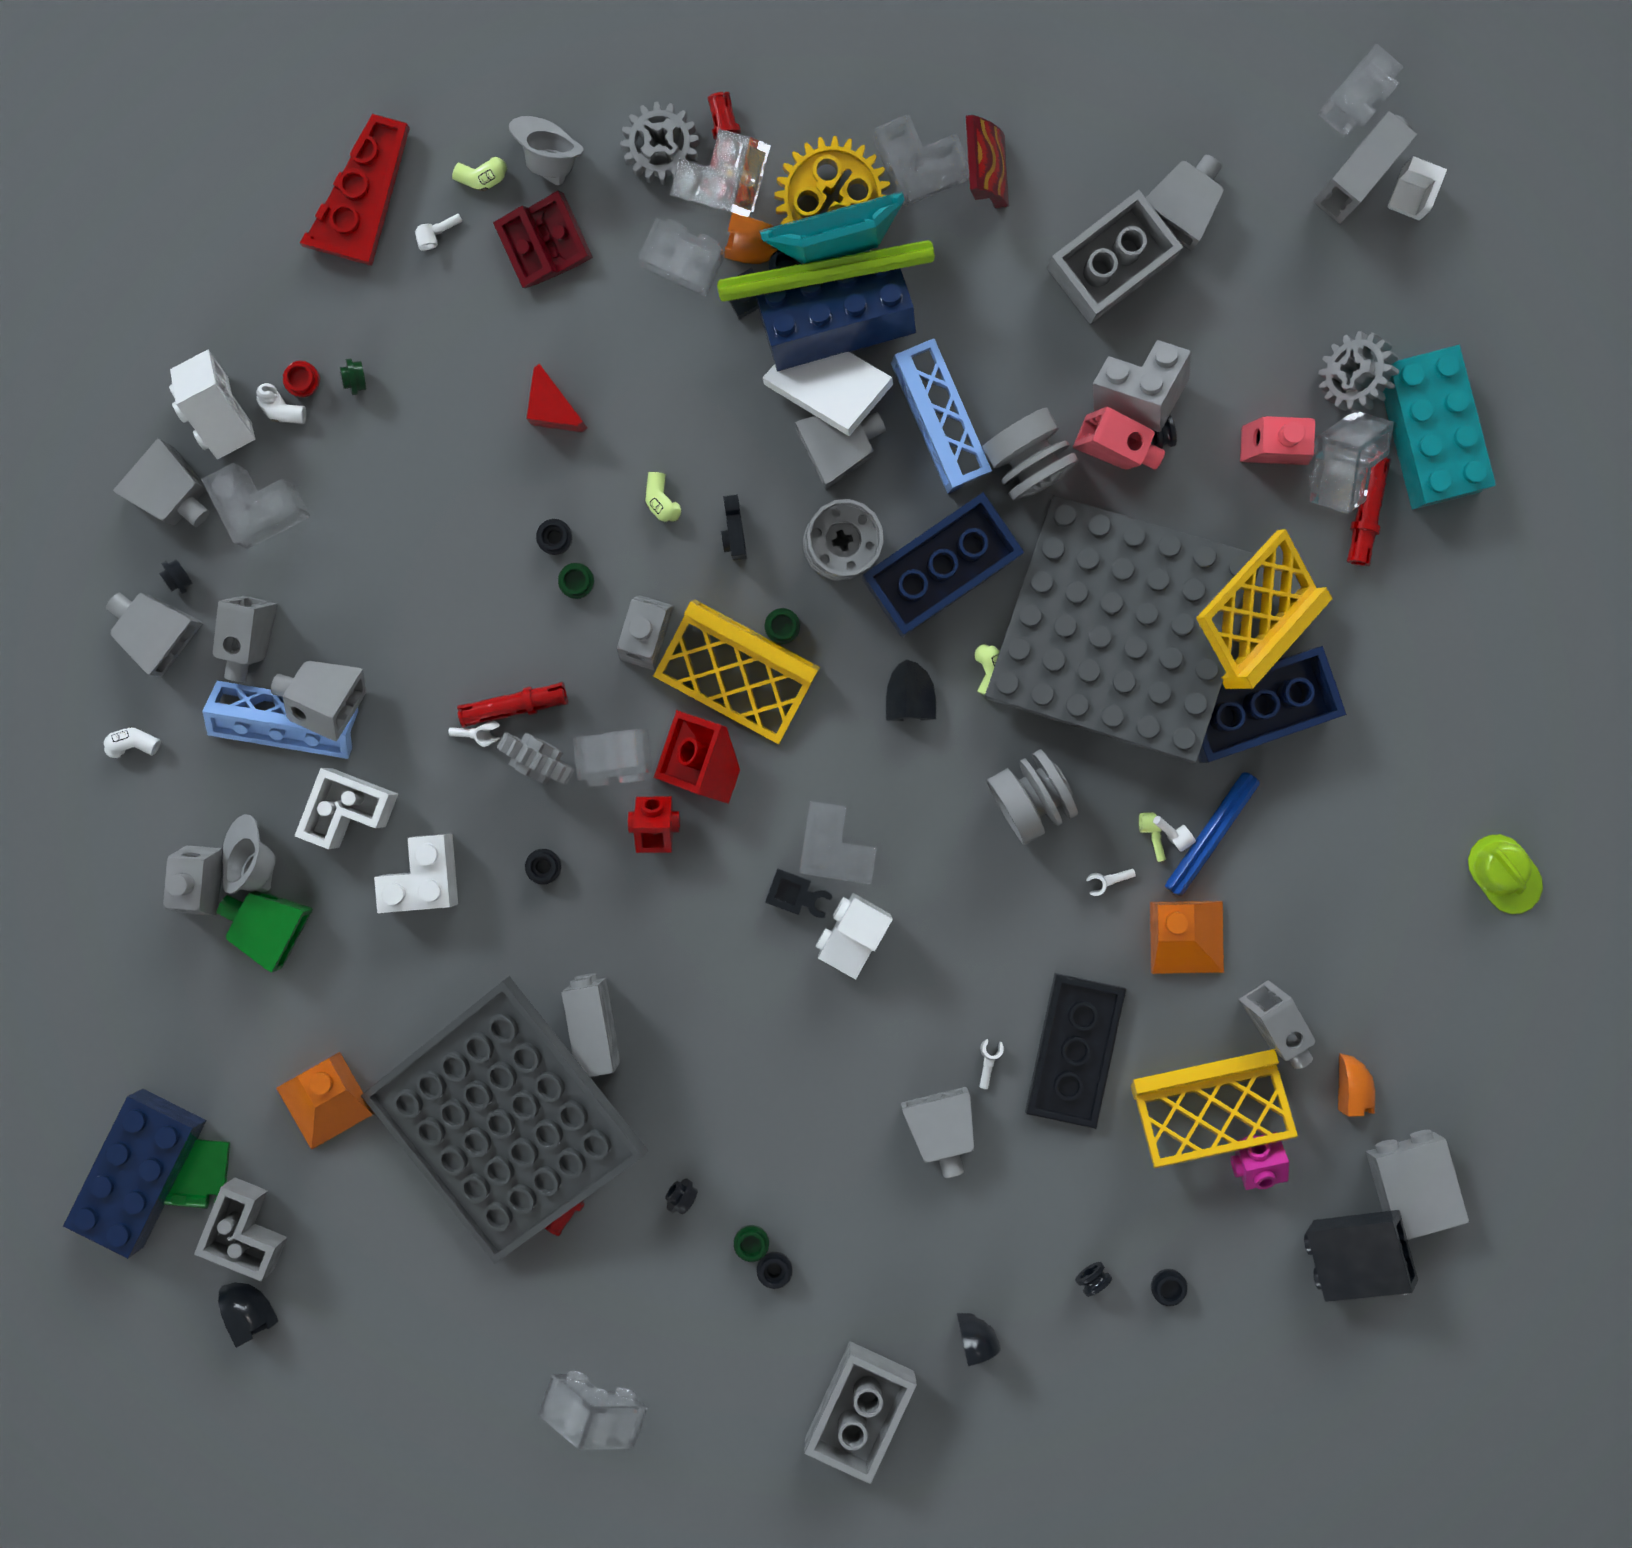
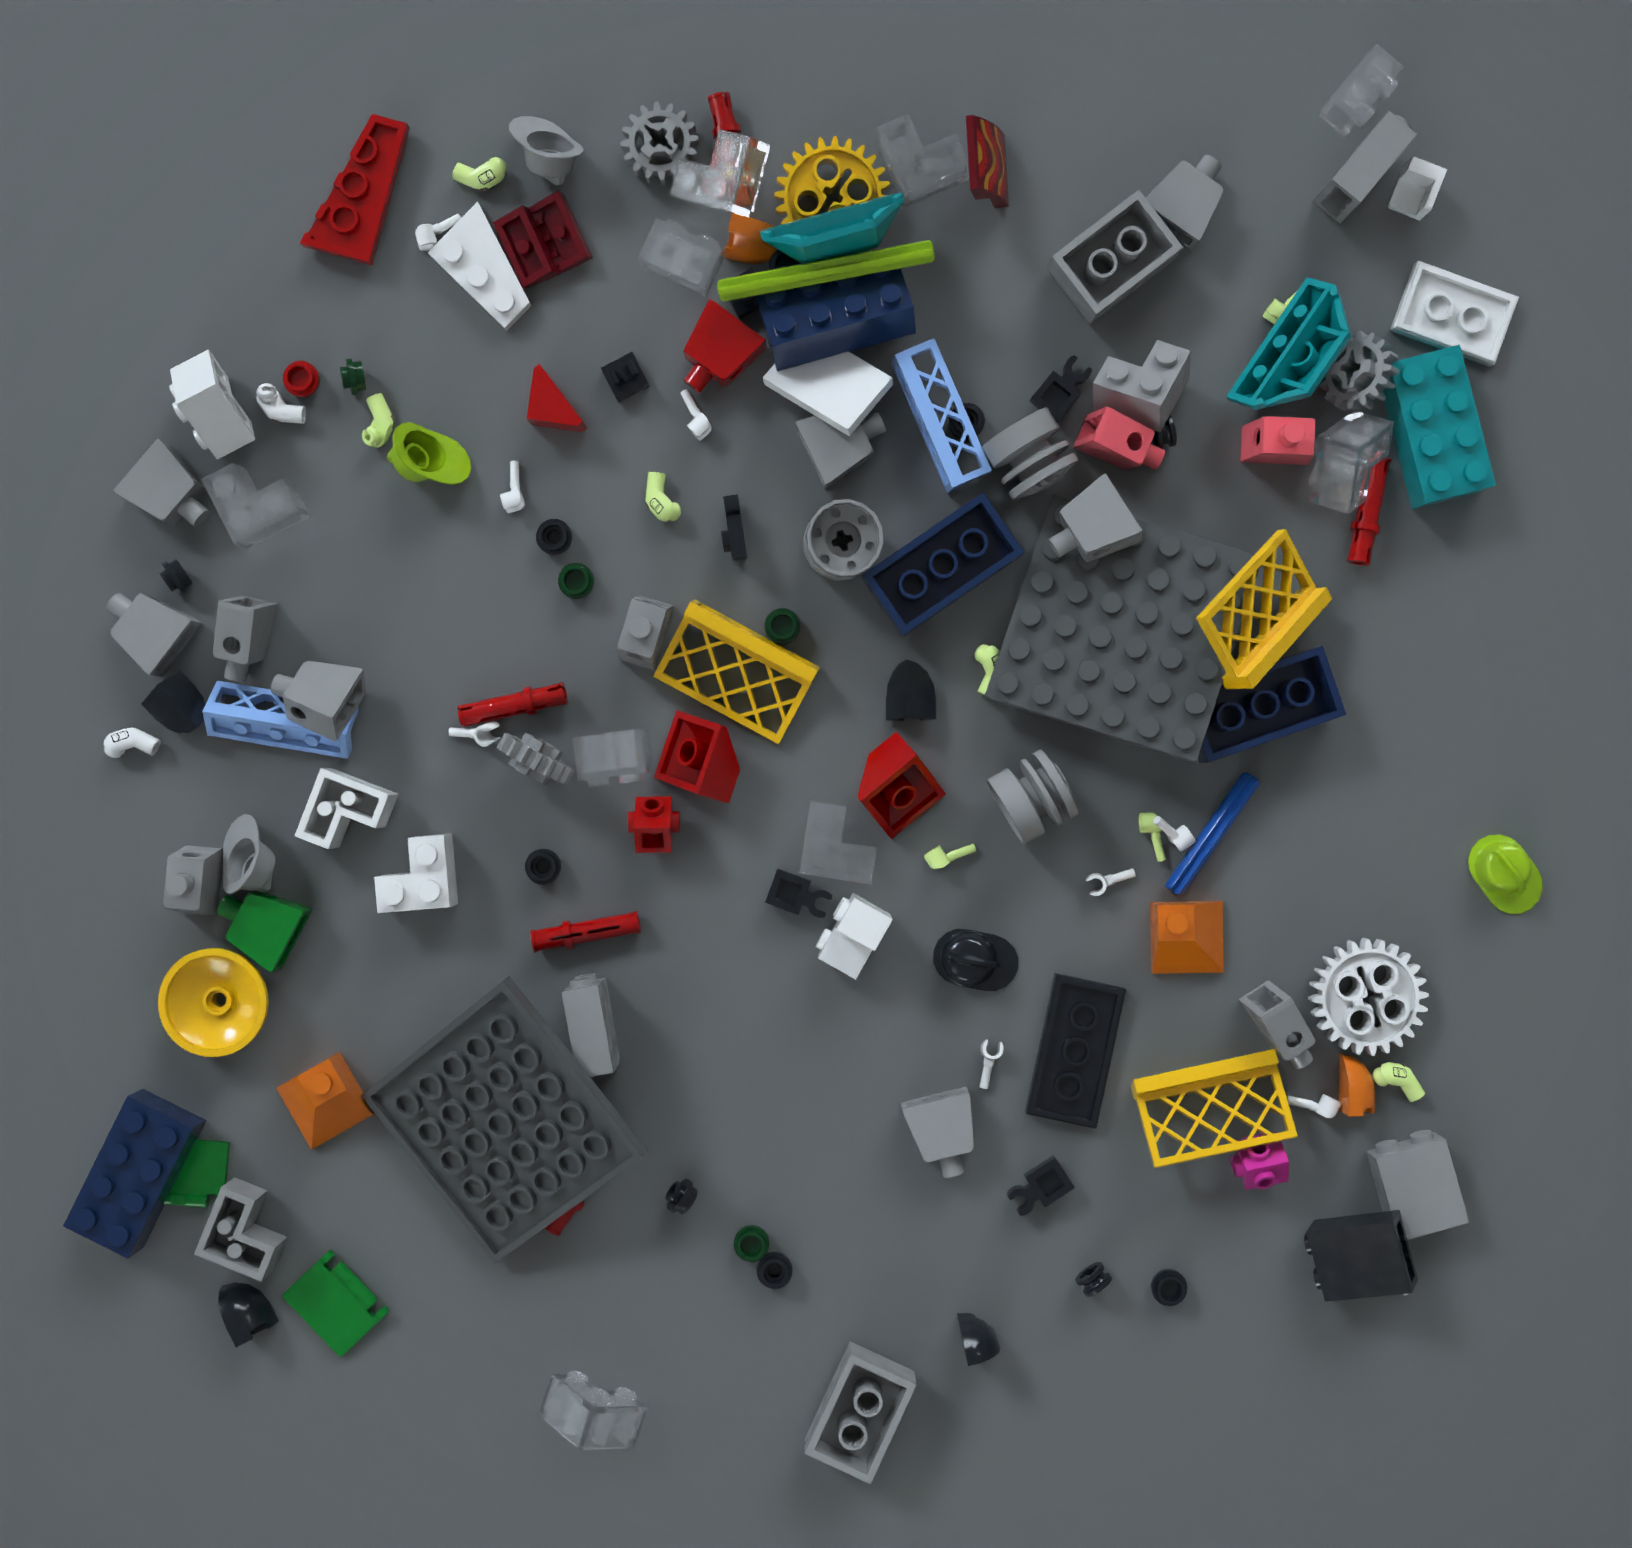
(176, 704): none -> black brick
(191, 1007): none -> yellow dish
(334, 1304): none -> green piece
(382, 424): none -> yellowish green arm
(426, 455): none -> lime piece
(481, 268): none -> white wing
(513, 500): none -> white hand
(543, 938): none -> red pin
(625, 377): none -> black tile
(699, 425): none -> white hand
(720, 348): none -> red torso
(897, 785): none -> red slope
(938, 859): none -> yellowish green hand
(975, 414): none -> black plate
(975, 960): none -> black piece
(1045, 1182): none -> black plate
(1058, 391): none -> black plate
(1096, 523): none -> light grey torso
(1275, 309): none -> yellowish green hand
(1296, 349): none -> teal wedge
(1326, 1107): none -> white hand
(1397, 985): none -> white gear
(1401, 1076): none -> yellowish green arm
(1453, 311): none -> white tile

